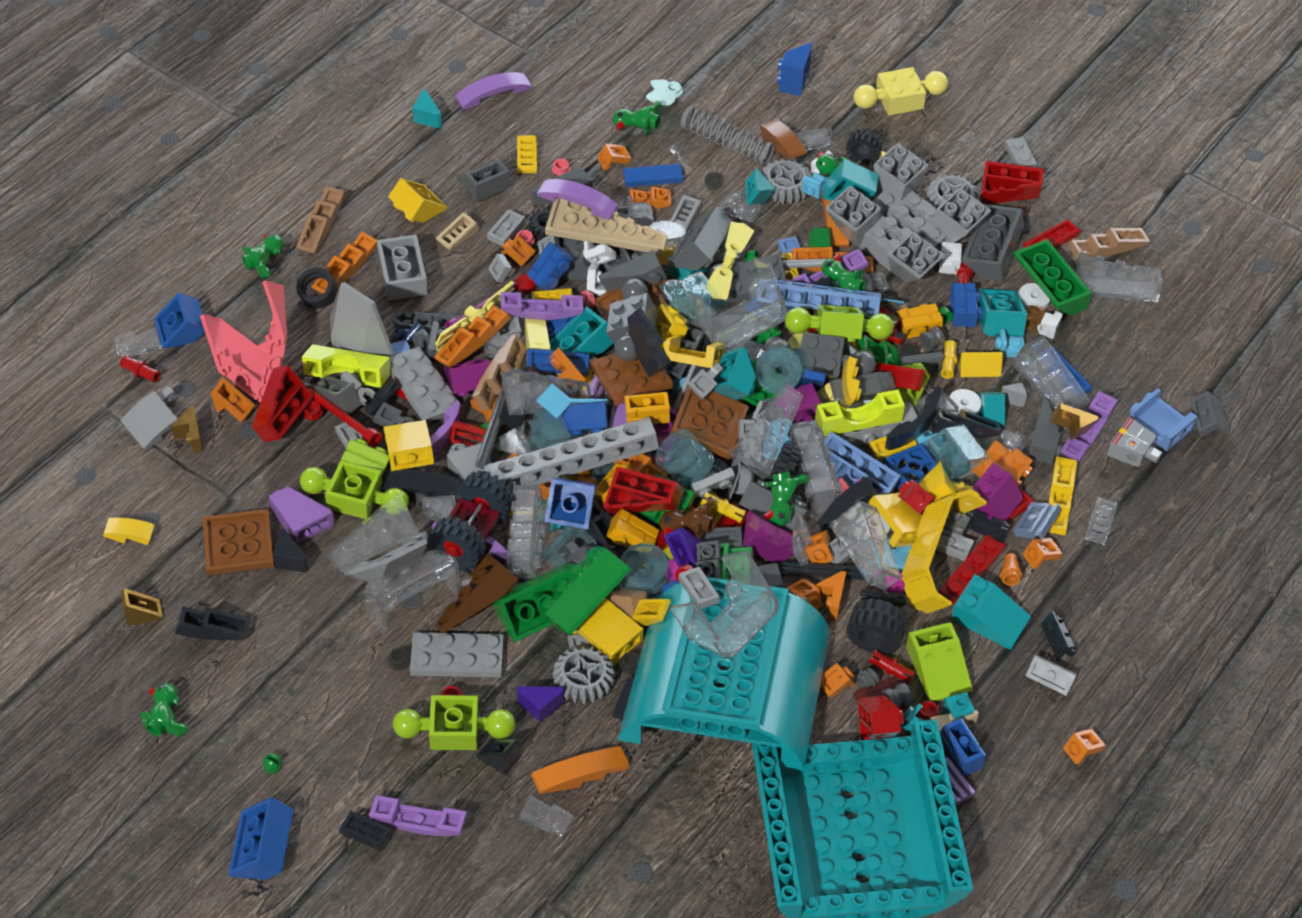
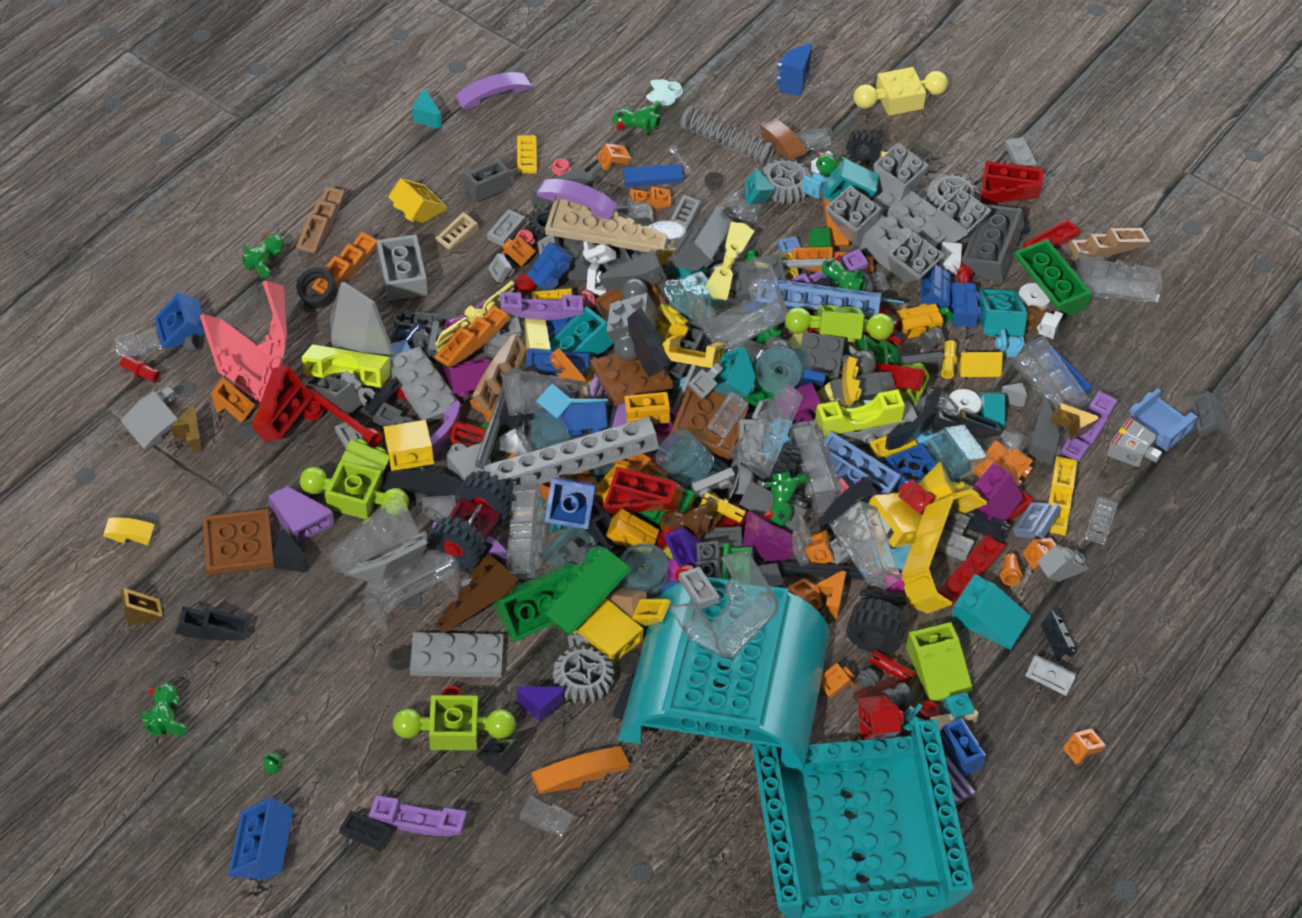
(192, 343): none -> dark grey hinge
(728, 415): none -> clear slope
(936, 287): none -> blue brick
(1062, 563): none -> light grey slope

